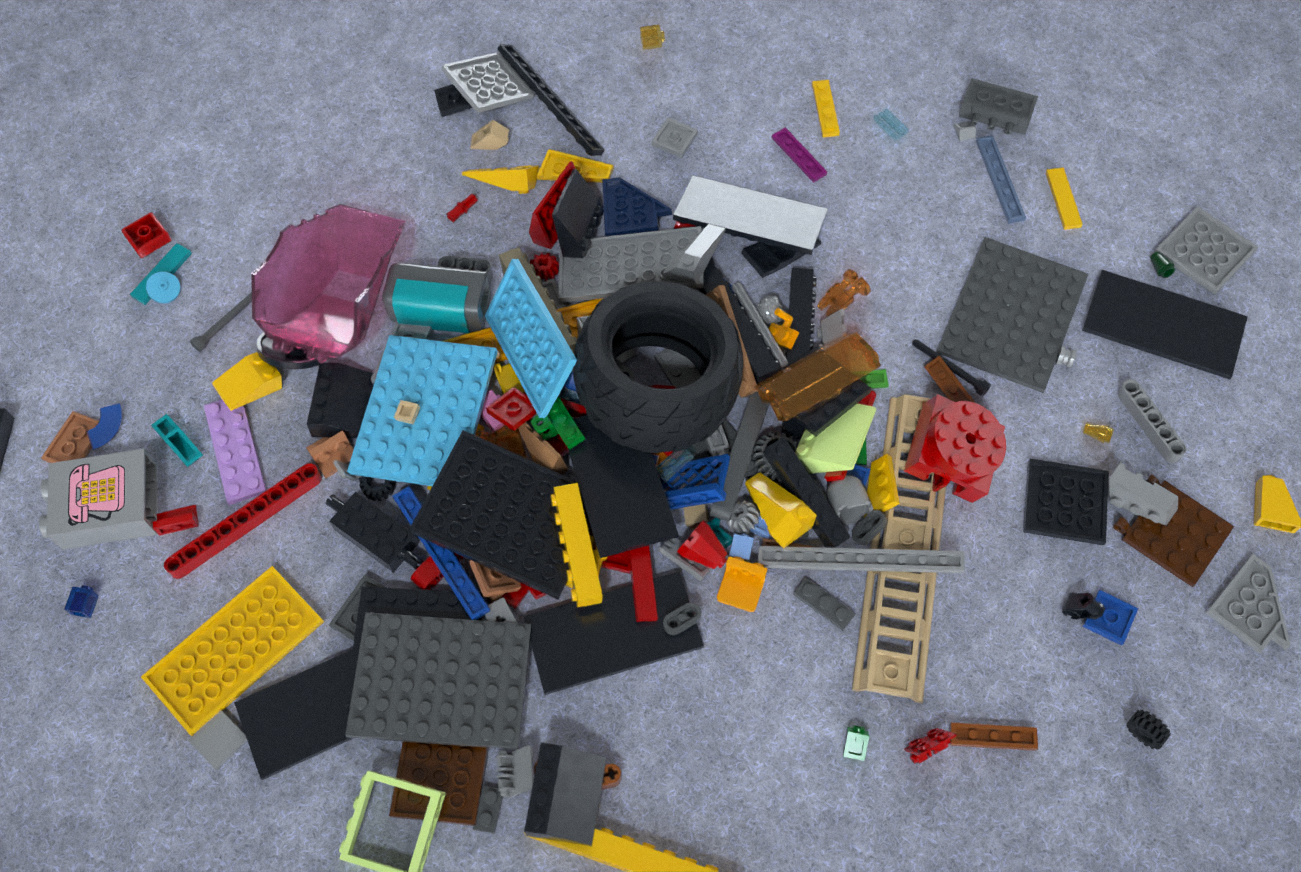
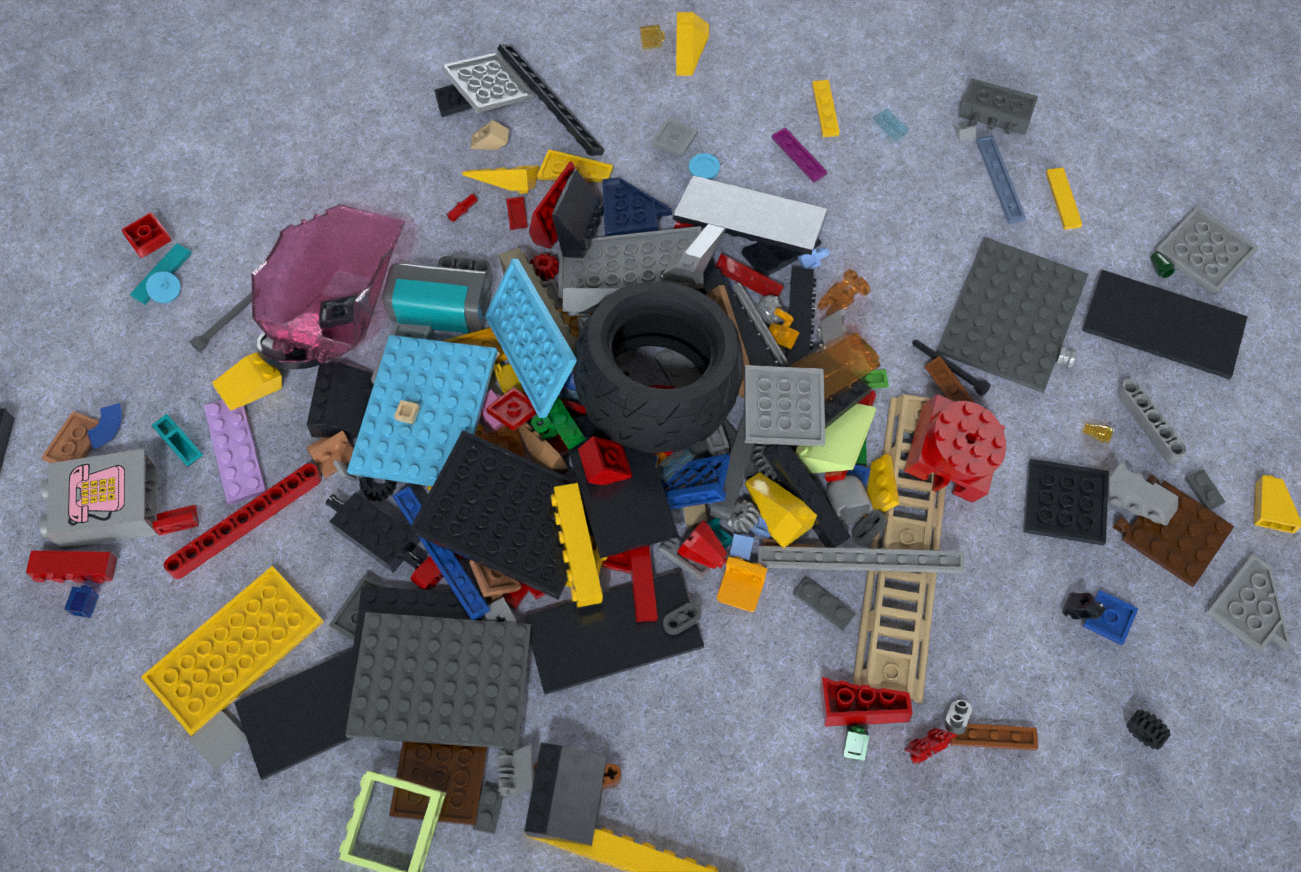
(71, 566): none -> red brick
(337, 312): none -> black hinge
(516, 213): none -> red tile
(584, 300): none -> light grey slope
(604, 461): none -> red slope
(690, 42): none -> yellow wedge
(704, 166): none -> medium azure piece
(748, 277): none -> red tile
(784, 406): none -> light grey plate
(812, 261): none -> light blue plate
(862, 705): none -> red wedge
(958, 717): none -> dark grey plate
(1205, 490): none -> dark grey plate

